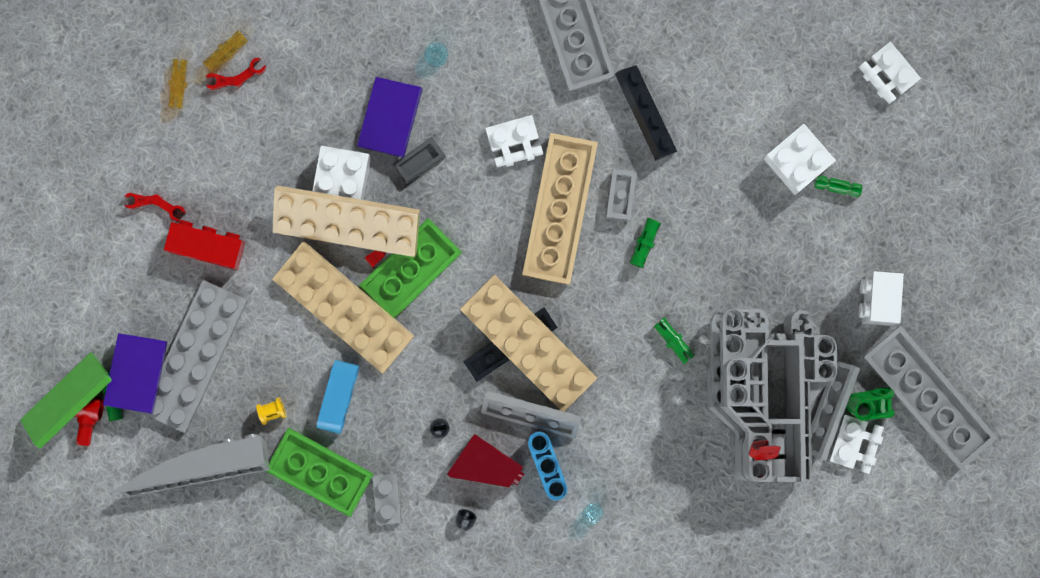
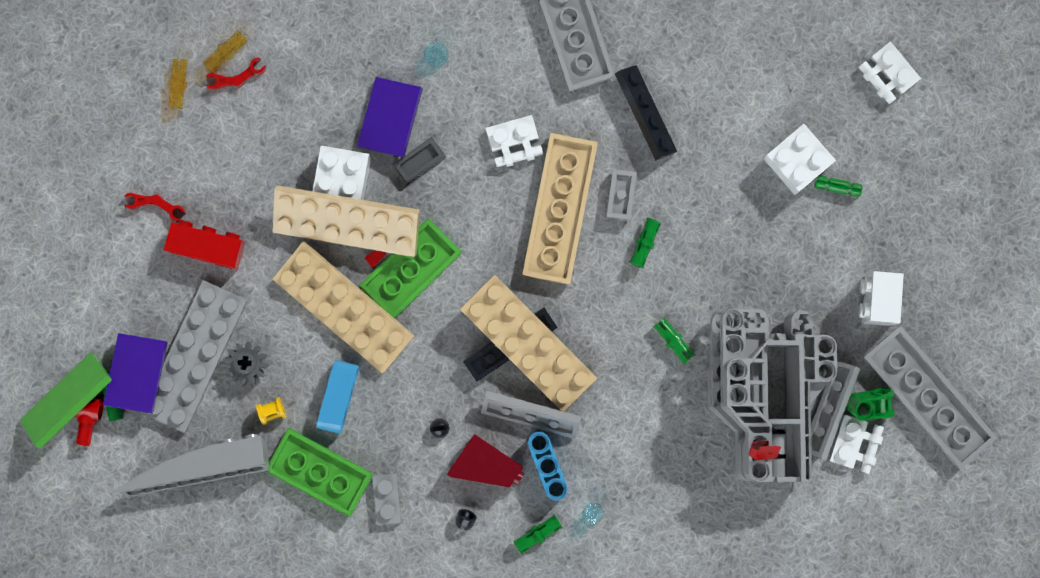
(251, 371): none -> dark grey gear
(538, 534): none -> green pin

